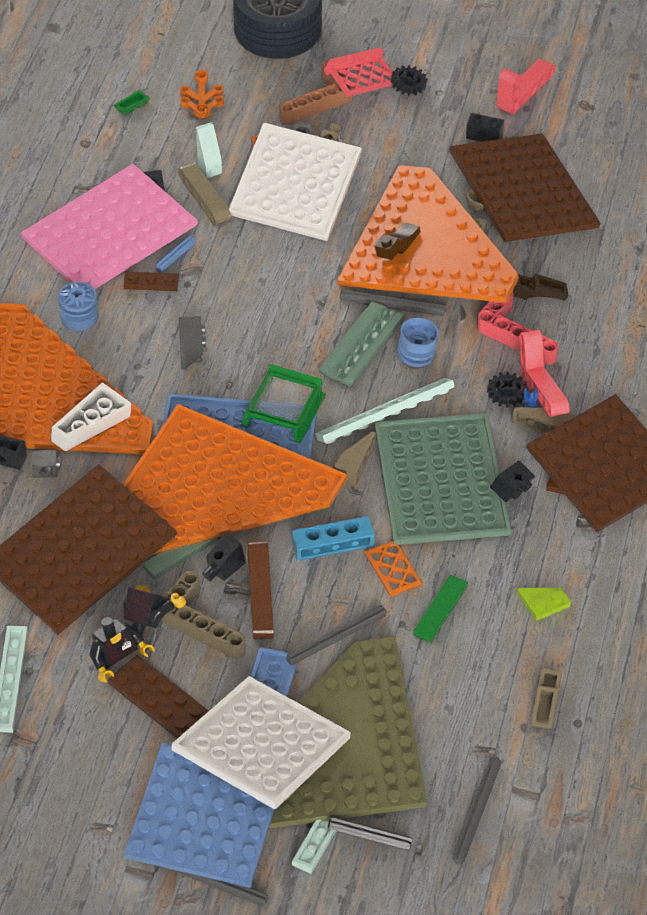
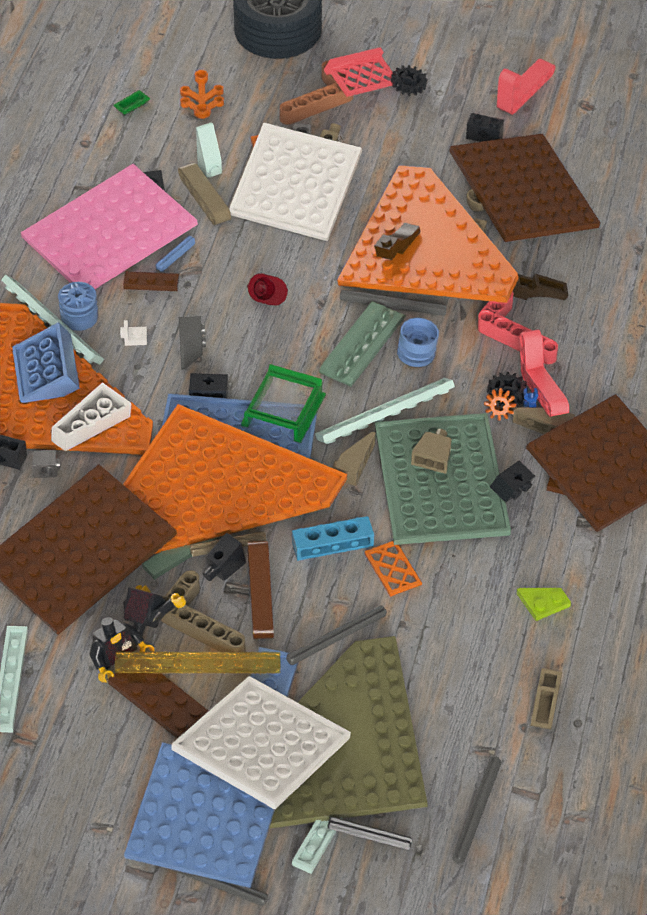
(46, 315): none -> light aqua plate
(46, 365): none -> medium blue slope
(133, 335): none -> white bracket
(197, 662): none -> clear yellow tile
(205, 548): none -> dark tan axle
(208, 385): none -> black brick
(267, 289): none -> dark red piece
(433, 451): none -> dark tan torso
(440, 608): green tile -> none
(497, 410): none -> orange gear

